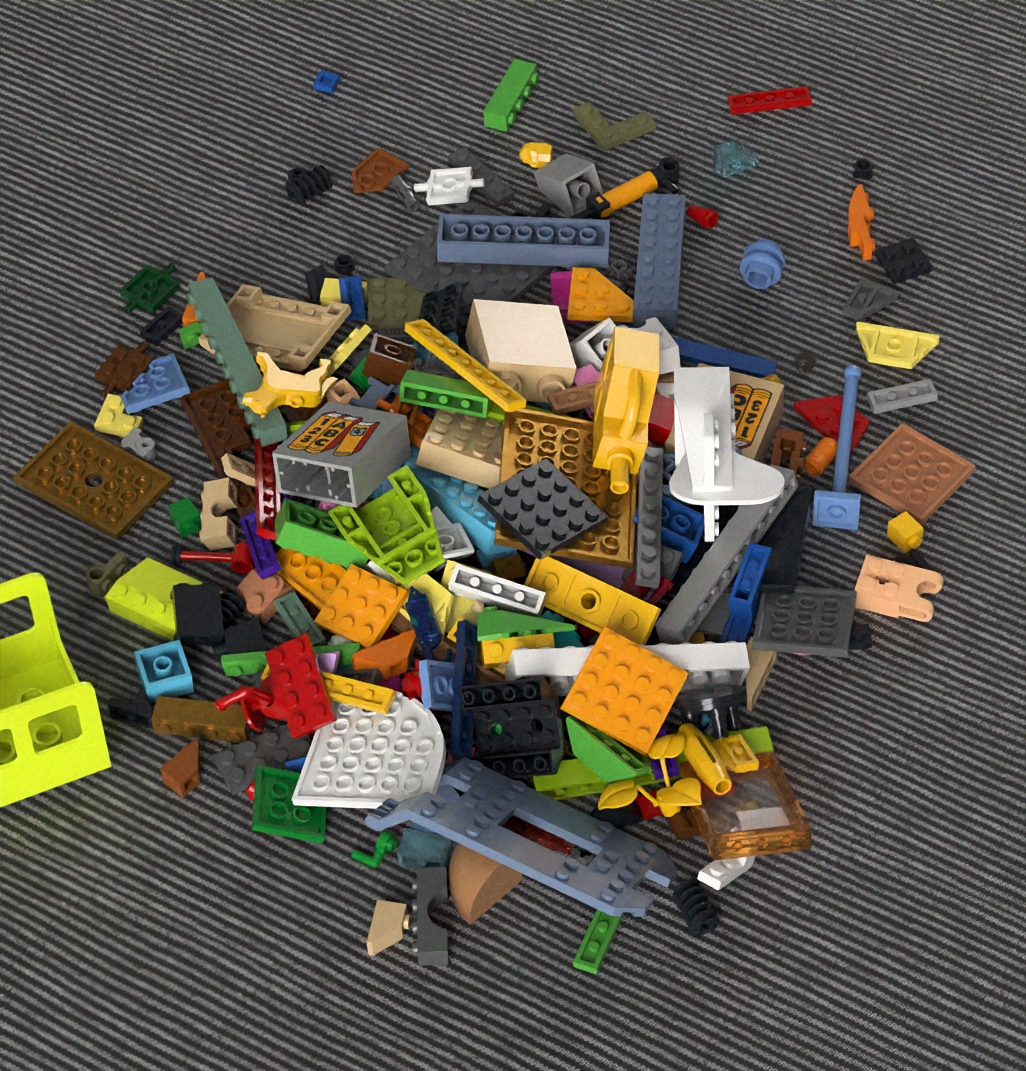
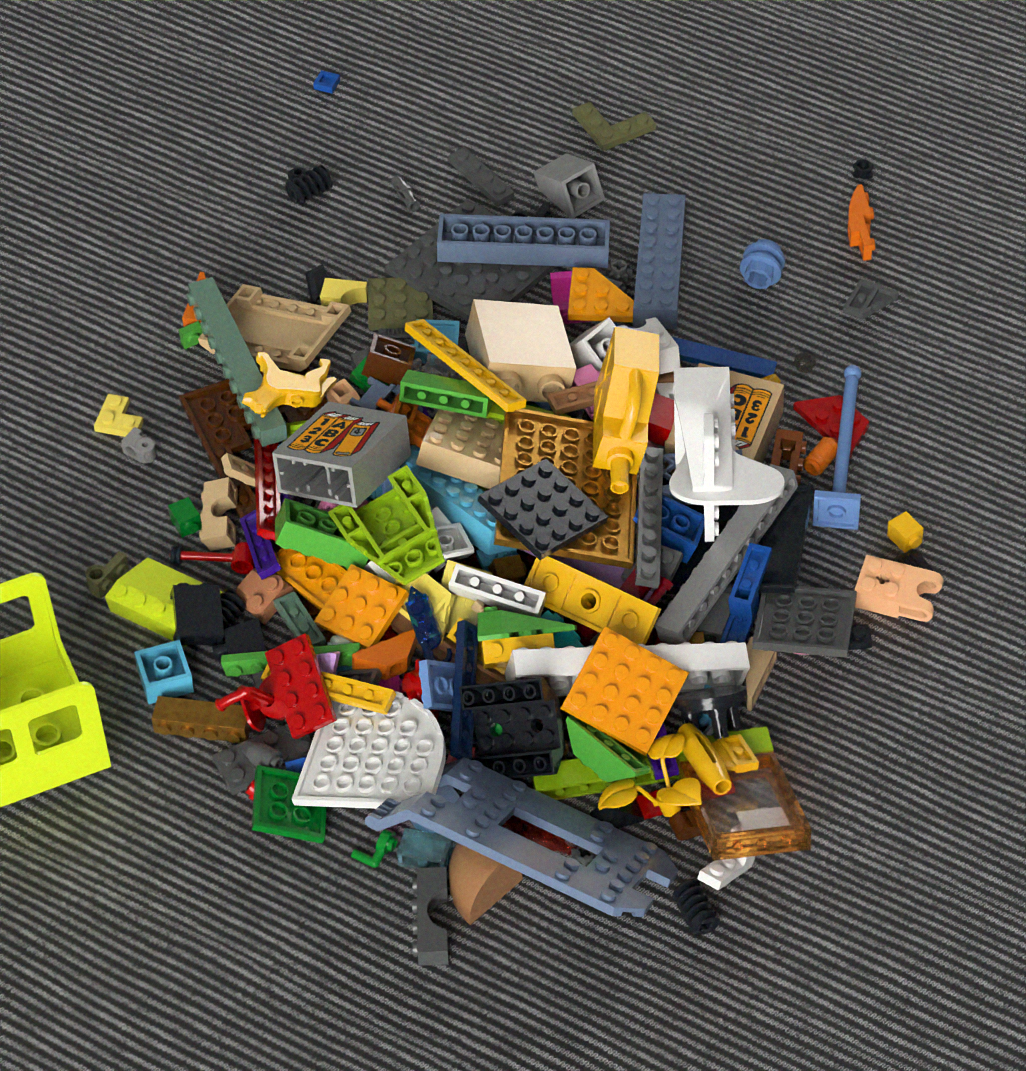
(77, 454): pearl gold plate -> none
(123, 368): reddish brown plate -> none
(136, 713): black slope -> none
(150, 288): dark green plate -> none
(157, 385): medium blue plate -> none
(161, 326): black plate -> none
(183, 770): dark orange slope -> none
(264, 755): none -> dark grey brick
(344, 264): black plate -> none
(347, 348): light yellow wing -> none
(352, 294): blue plate -> none
(377, 172): dark orange tile -> none
(387, 925): tan slope -> none
(446, 310): black bracket -> none
(449, 185): white plate -> none
(511, 95): bright green brick -> none
(536, 154): yellow rock -> none
(596, 942): bright green plate -> none
(601, 205): piece -> none
(704, 216): red cone -> none
(733, 158): clear light blue slope -> none
(769, 100): red tile -> none
(894, 345): light yellow wing -> none
(902, 396): light grey plate -> none
(903, 260): black plate -> none
(911, 473): nougat plate -> none

